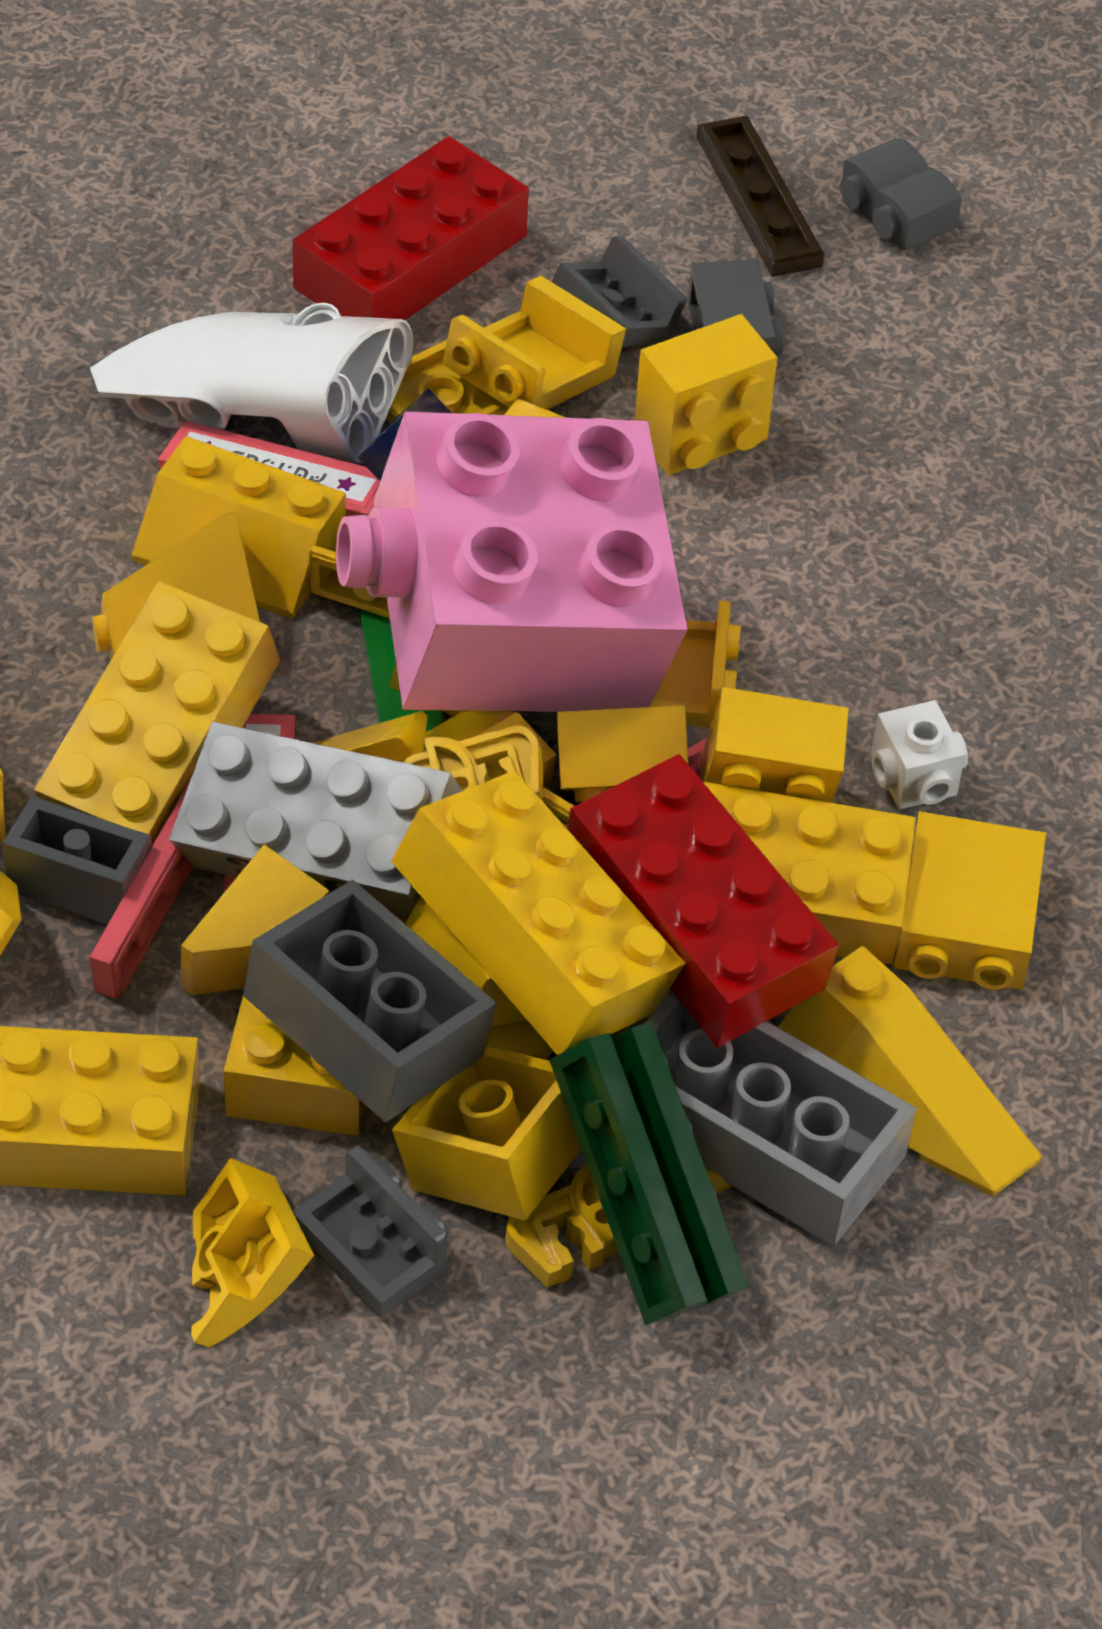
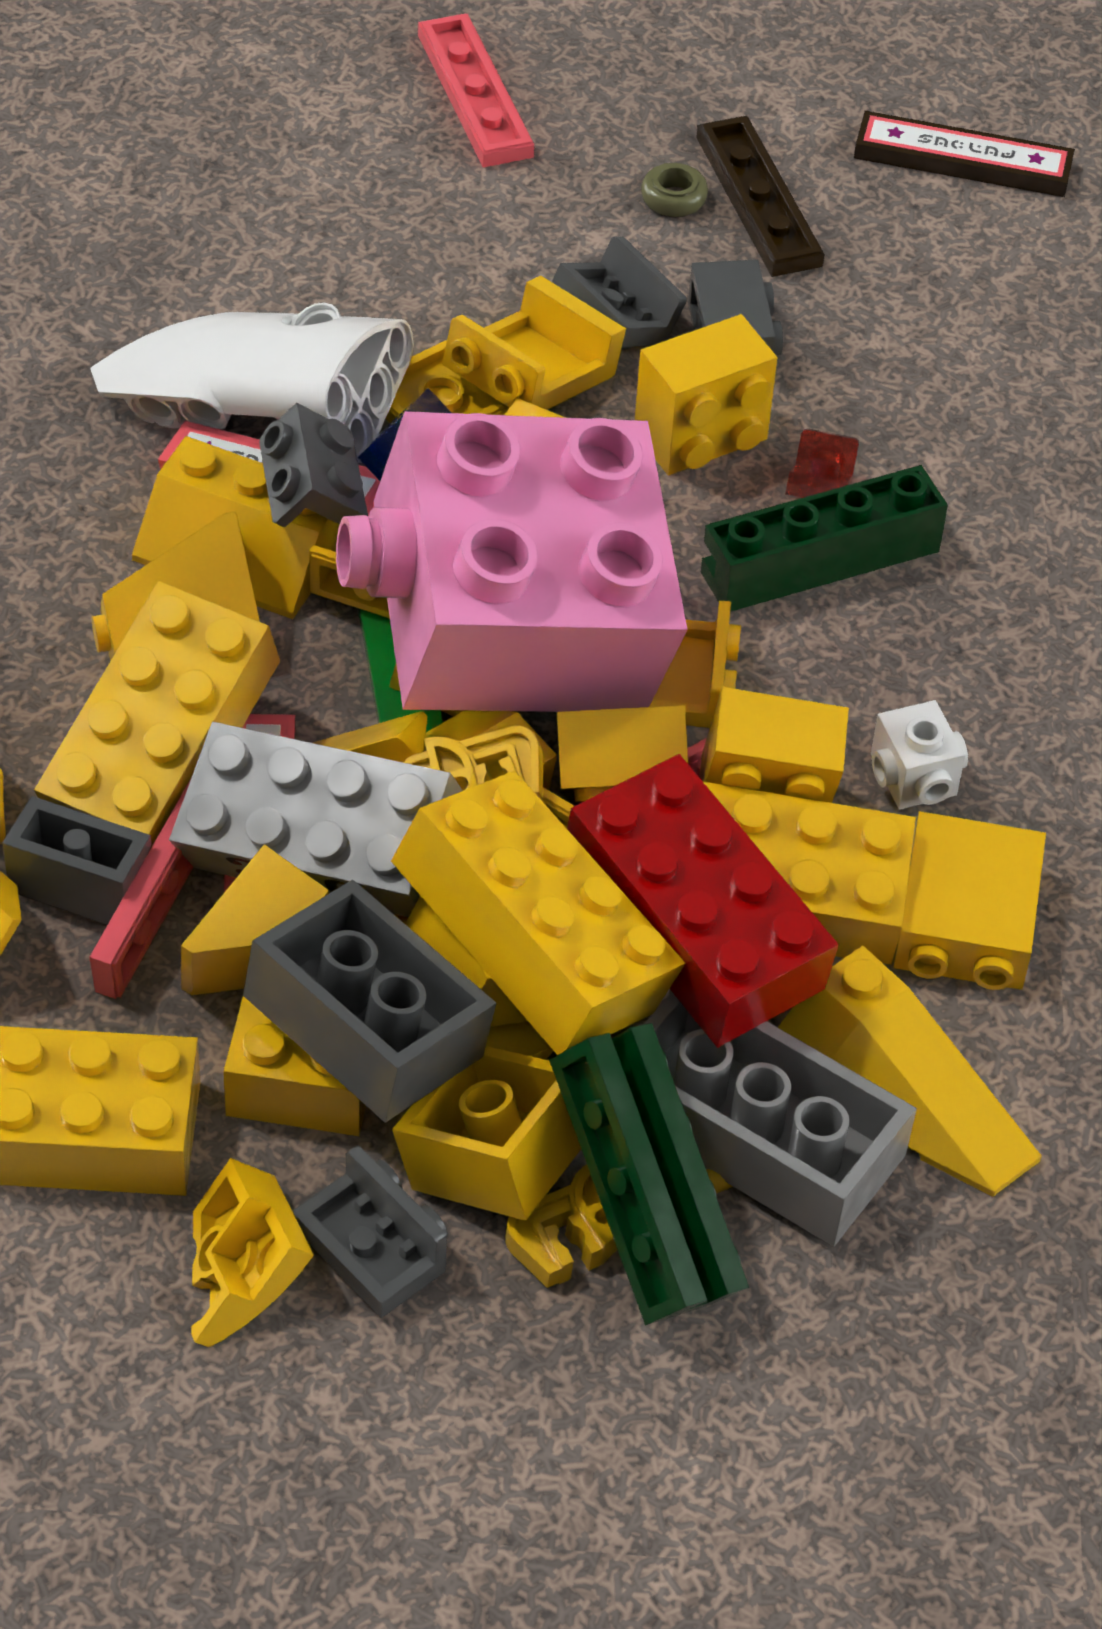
(311, 466): none -> dark grey bracket
(412, 235): red brick -> none
(475, 90): none -> coral tile
(671, 202): none -> olive piece
(822, 463): none -> clear red bracket
(824, 538): none -> dark green brick
(900, 193): dark grey brick -> none
(964, 153): none -> tile

